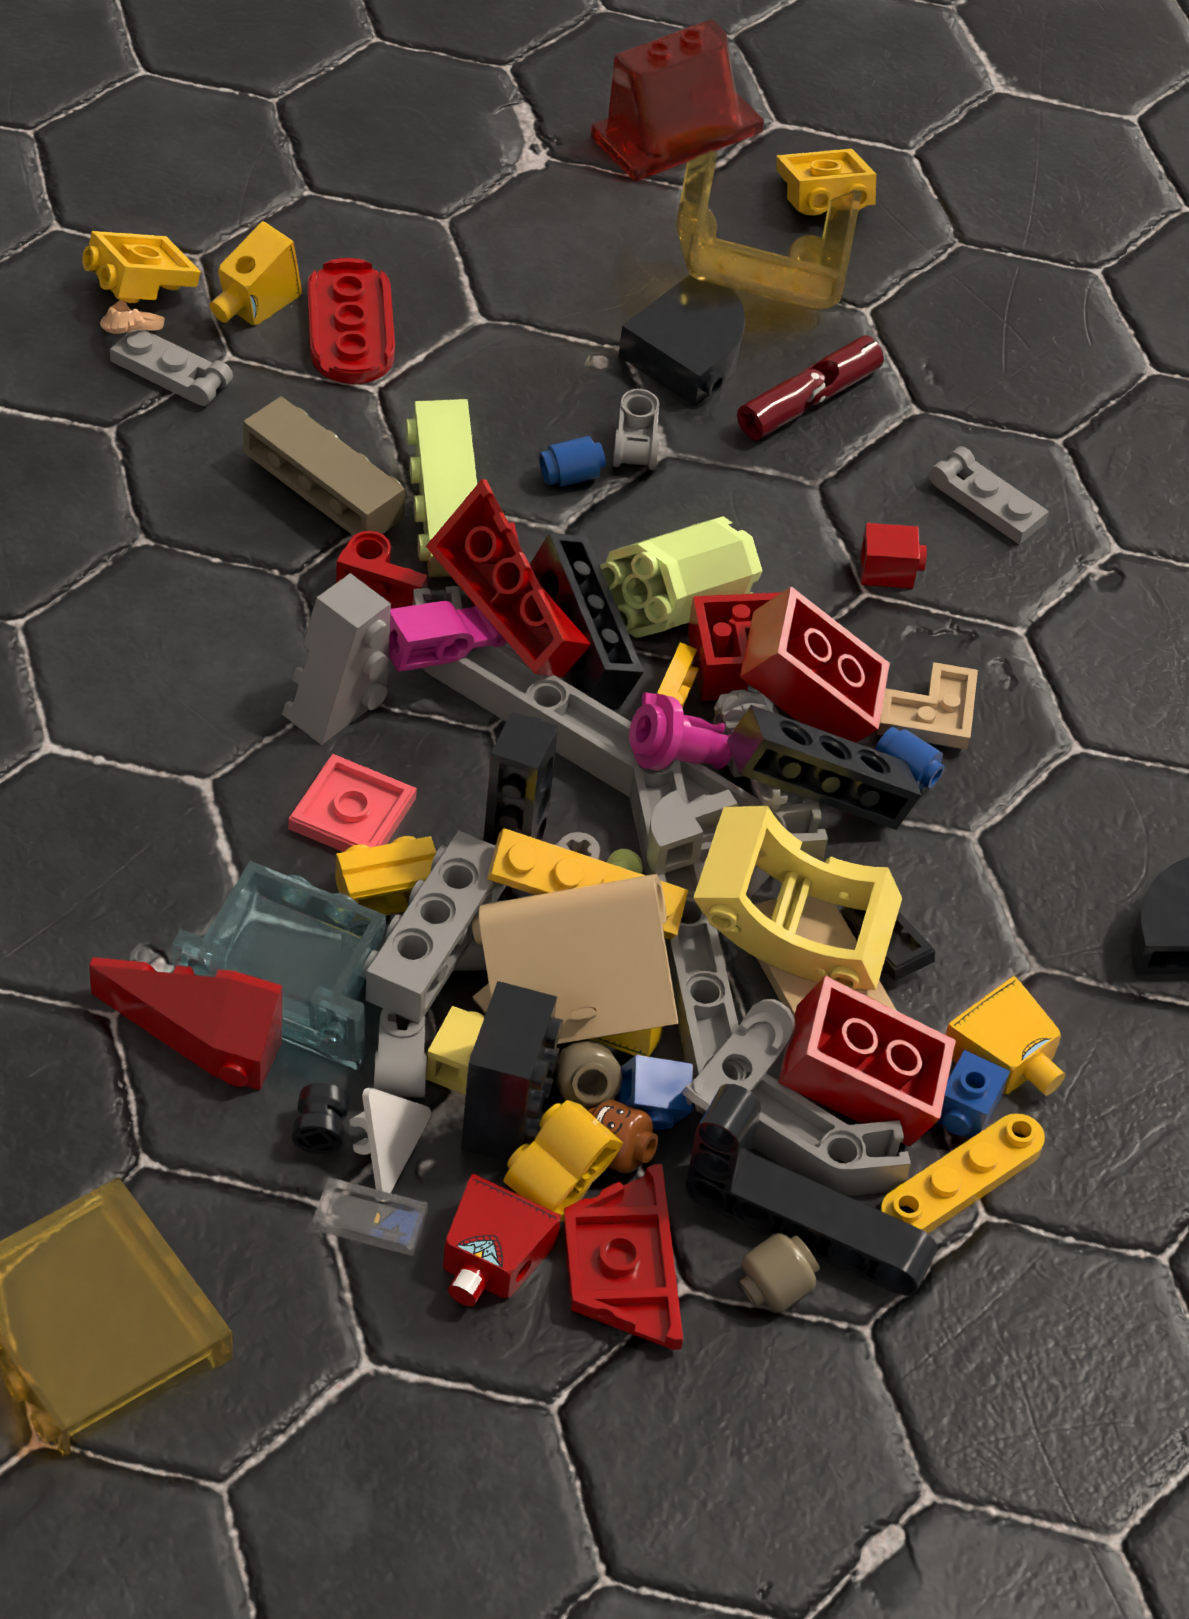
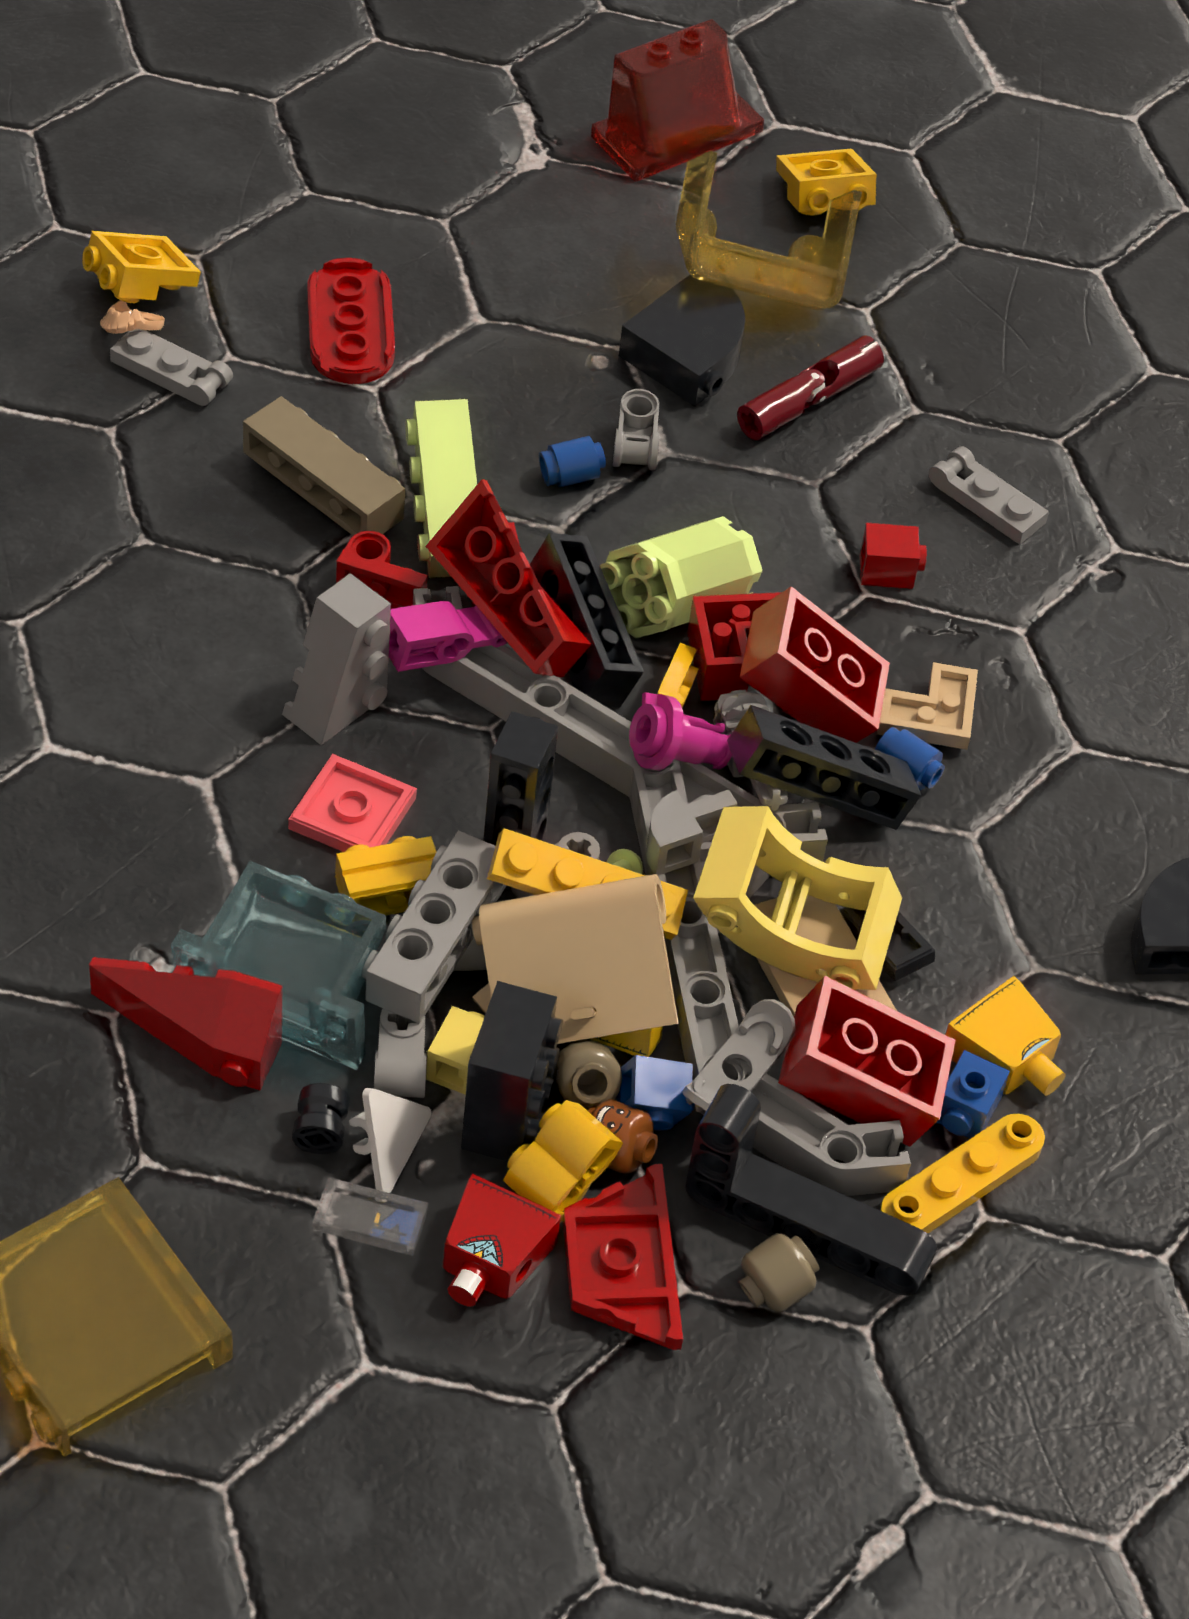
(258, 277): yellow torso -> none

